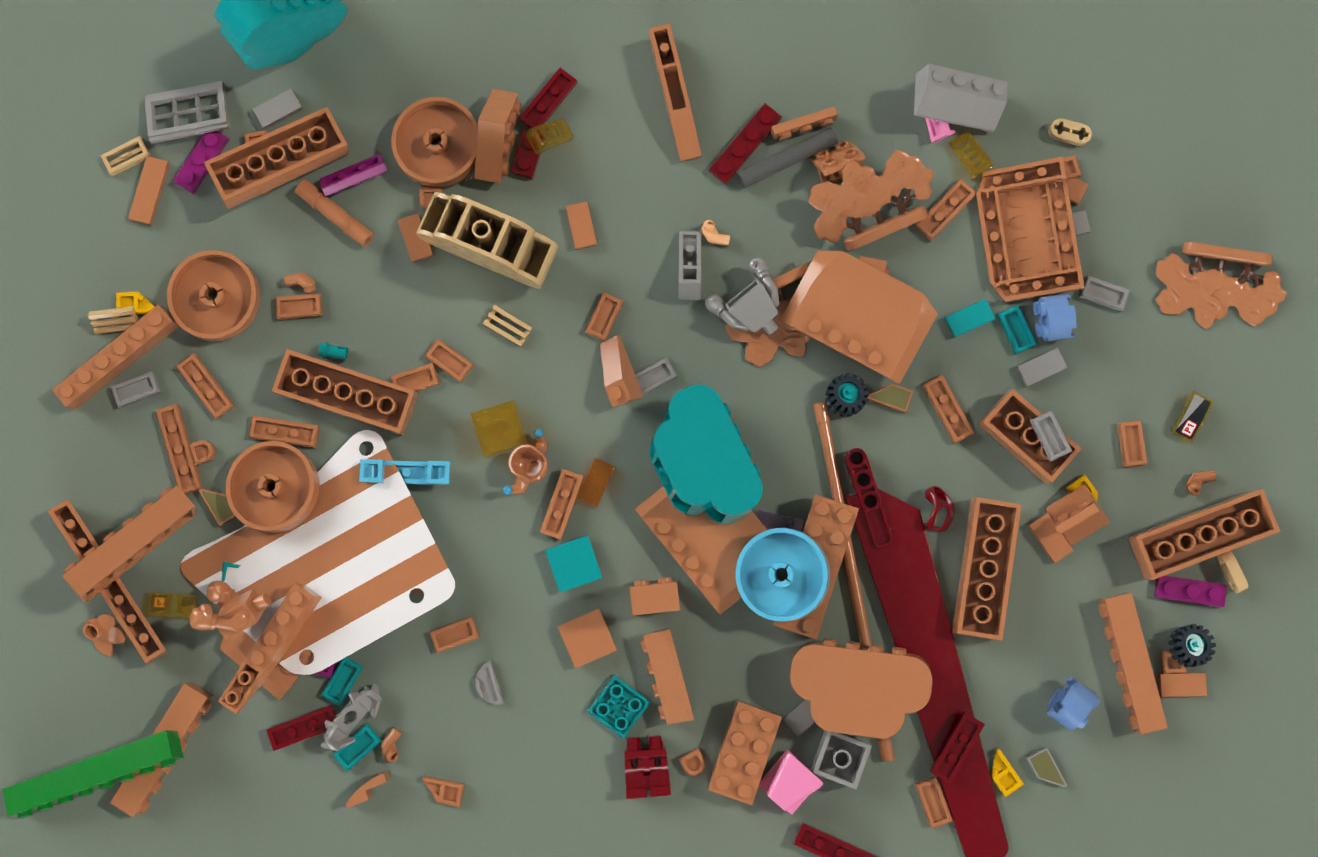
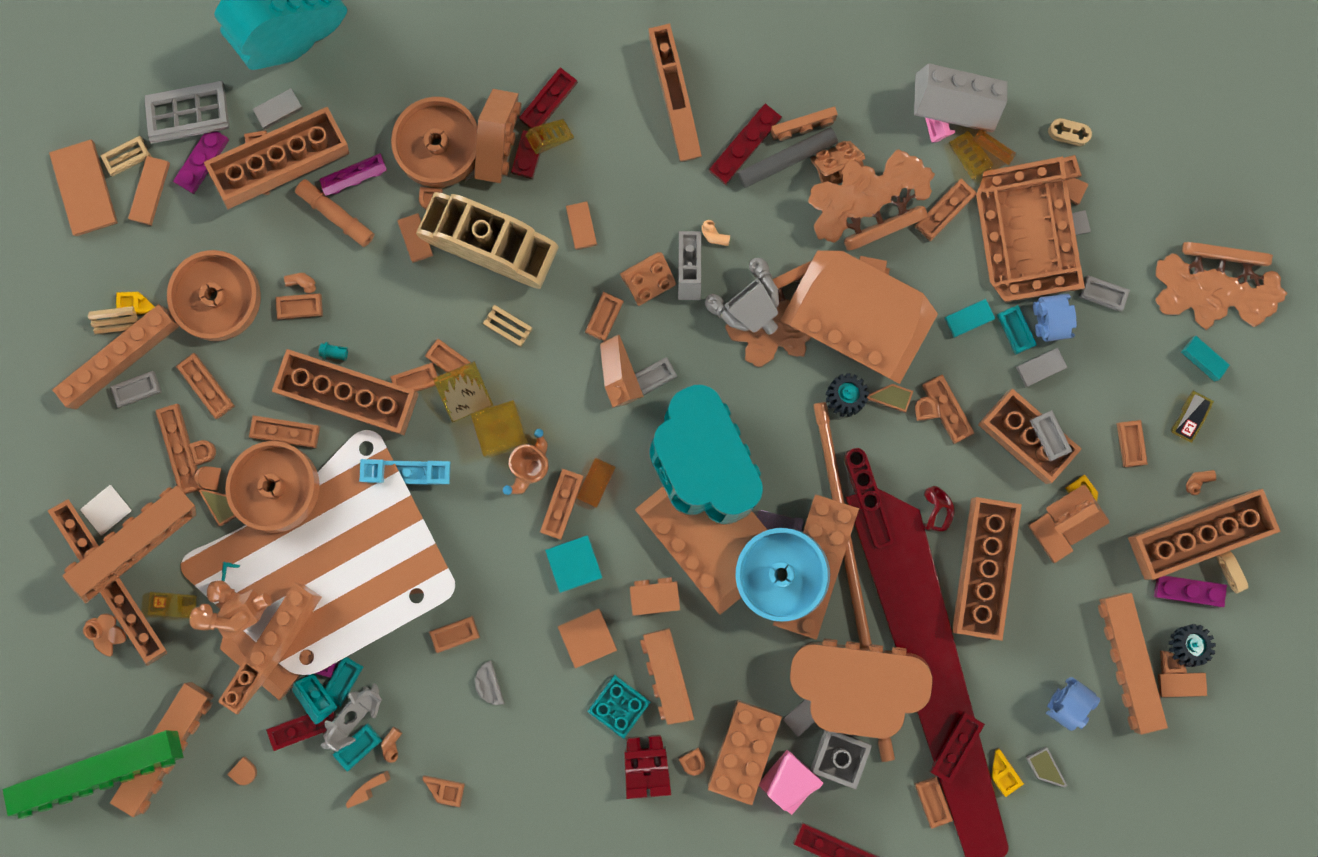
(83, 187): none -> nougat tile
(105, 510): none -> white sticker
(208, 477): none -> nougat tile
(243, 772): none -> nougat tile
(313, 698): none -> teal slope
(463, 391): none -> slope
(648, 278): none -> nougat bracket
(927, 408): none -> nougat tile
(994, 146): none -> clear orange tile
(1205, 359): none -> teal slope

